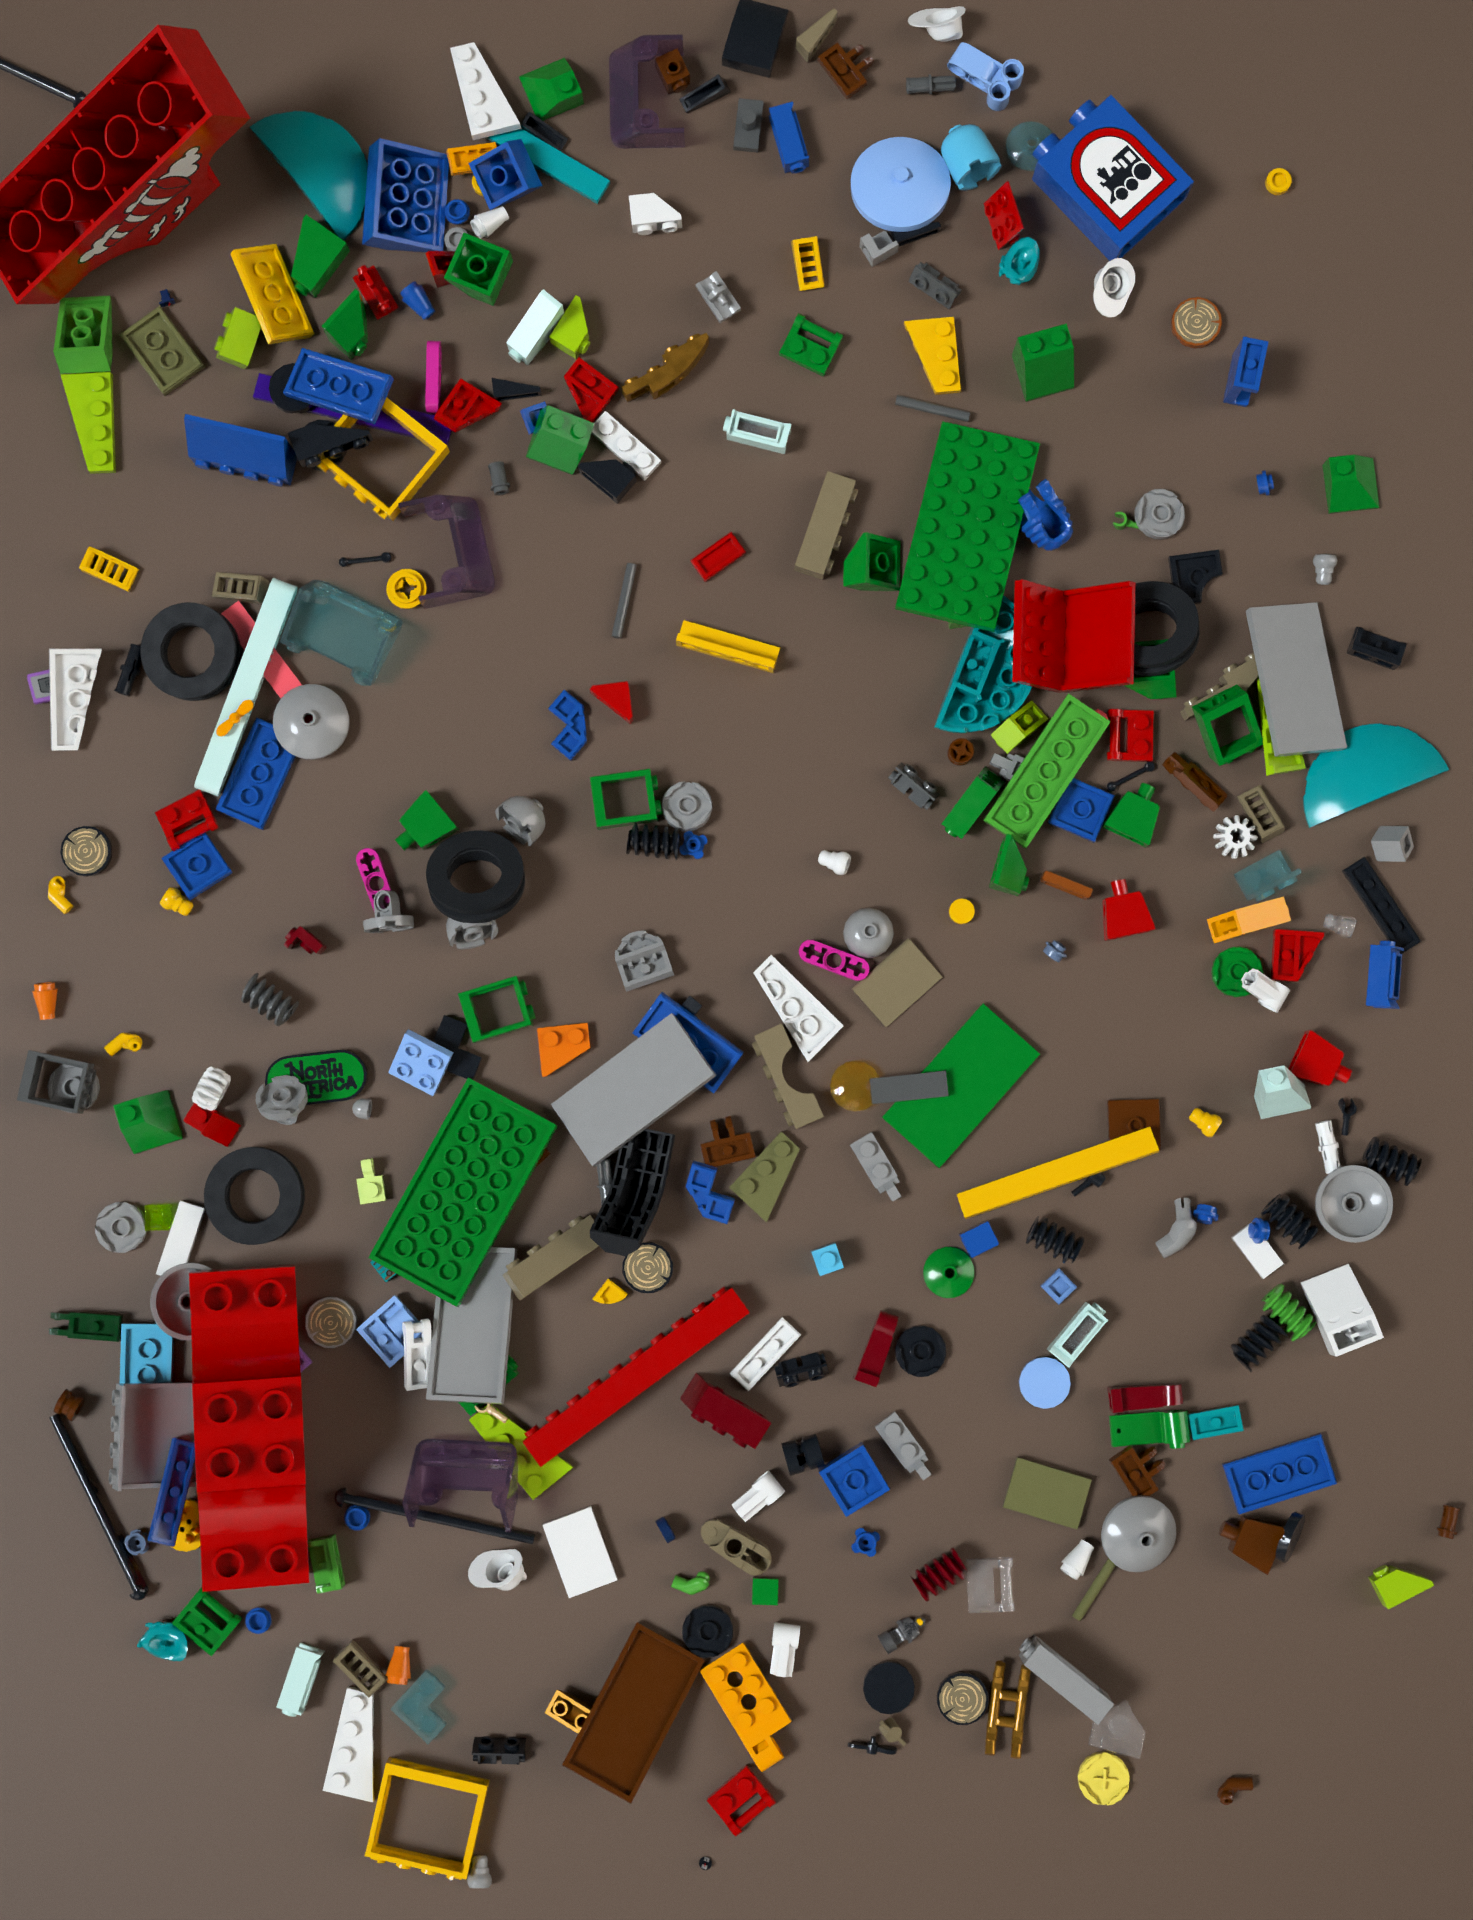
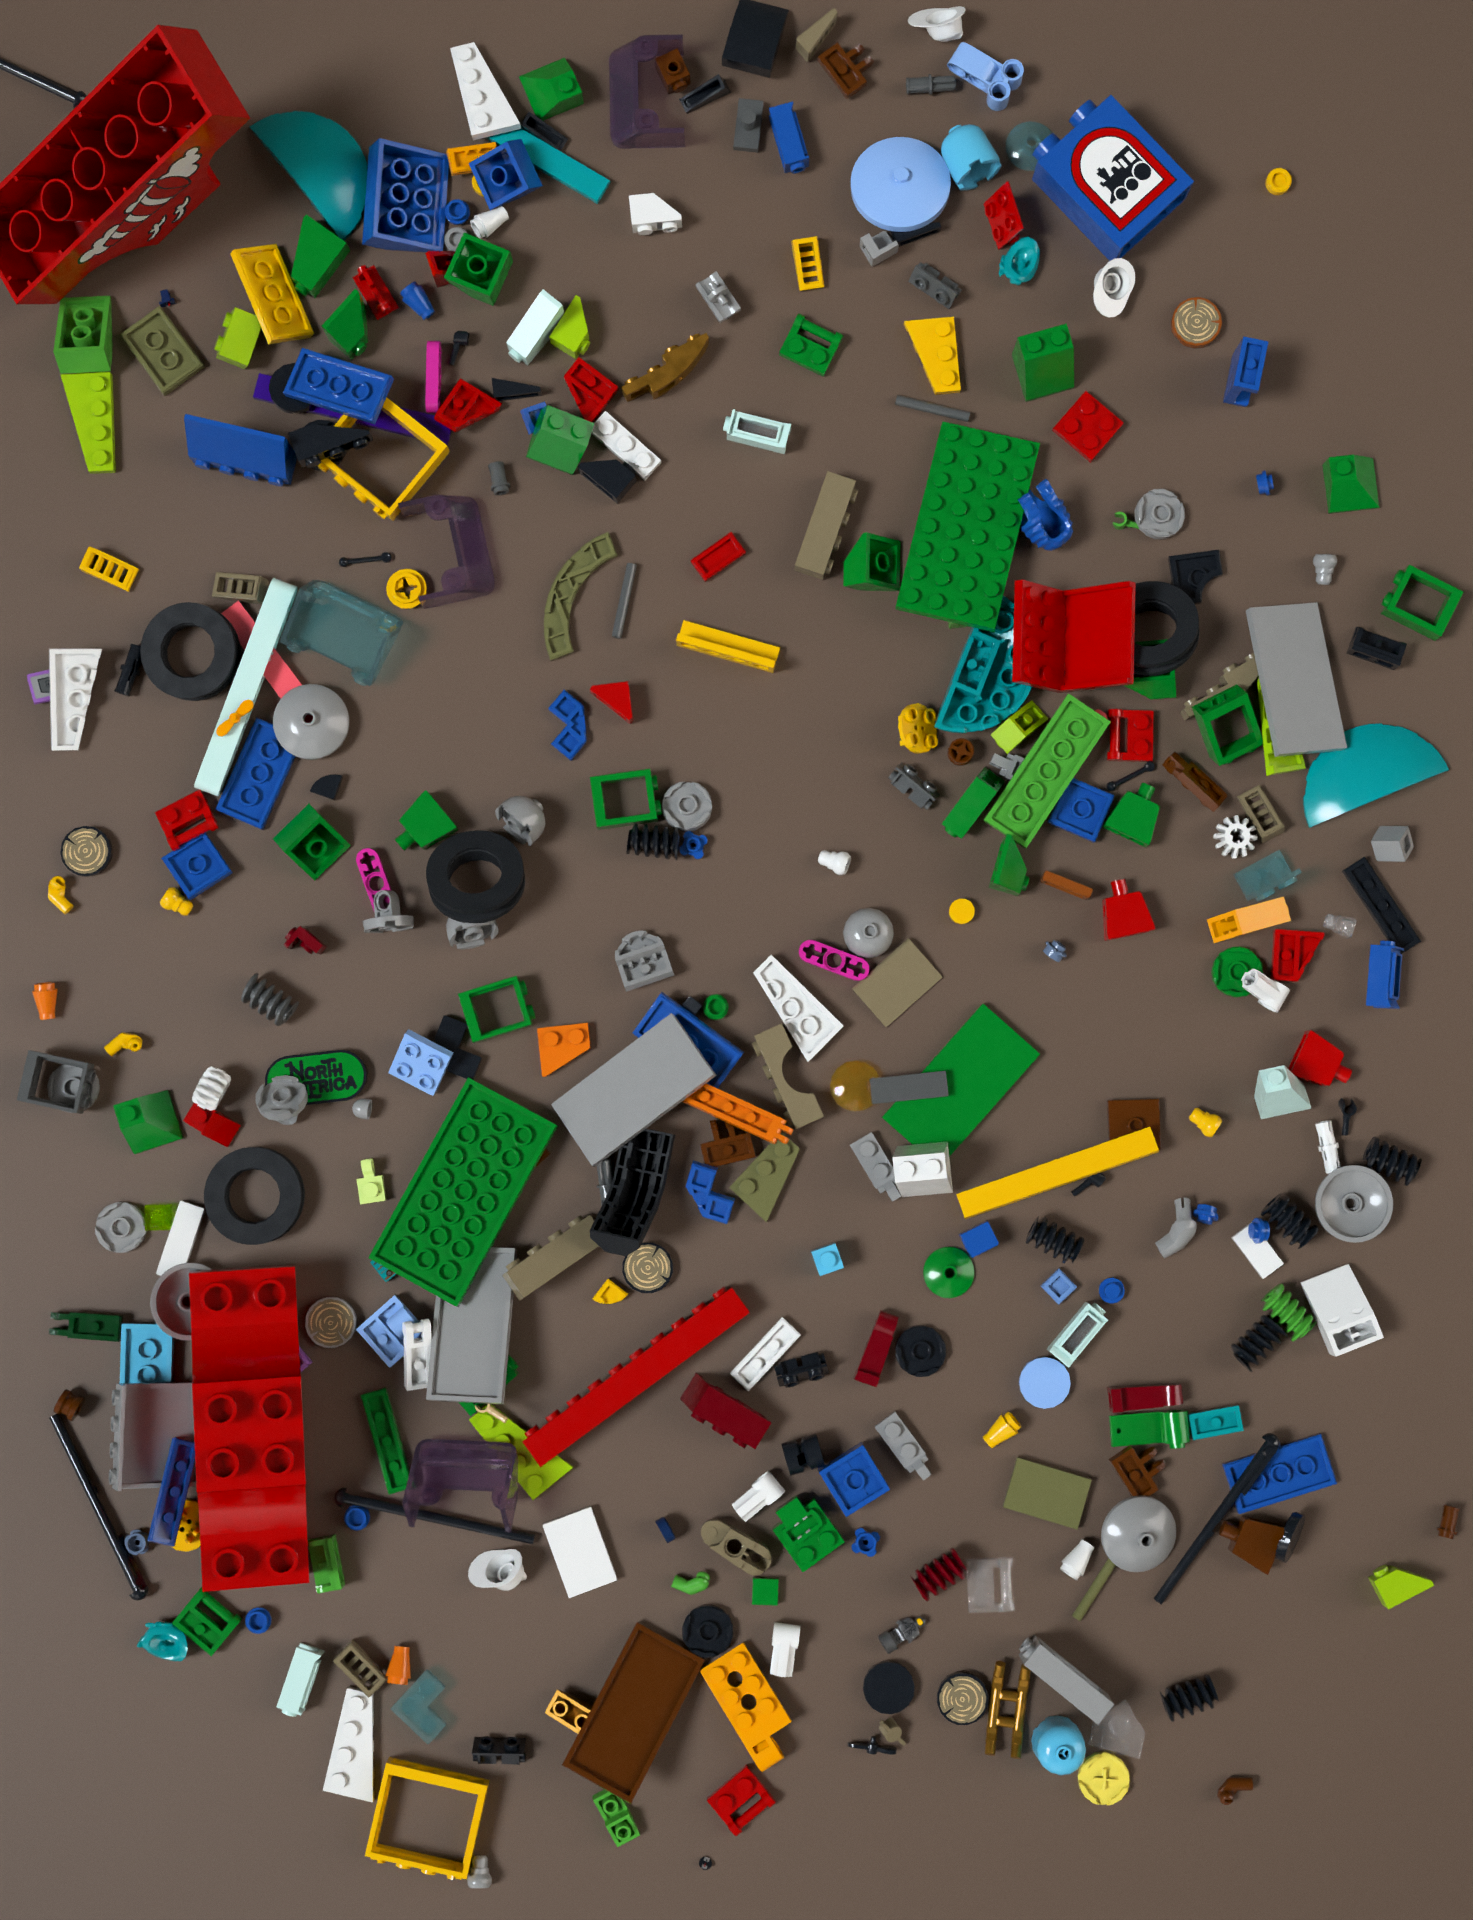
(311, 842): none -> green slope
(327, 786): none -> black tile
(386, 1439): none -> green tile
(460, 338): none -> black hand
(565, 589): none -> olive tile
(616, 1817): none -> bright green slope
(715, 1007): none -> green plate
(739, 1113): none -> orange hinge
(806, 1531): none -> green piece
(917, 728): none -> yellow plate
(922, 1169): none -> white slope
(1003, 1429): none -> yellow cone
(1054, 1735): none -> medium azure cylinder
(1088, 426): none -> red plate
(1111, 1290): none -> blue plate
(1189, 1697): none -> black piece
(1242, 1485): none -> black bar
(1432, 631): none -> green window

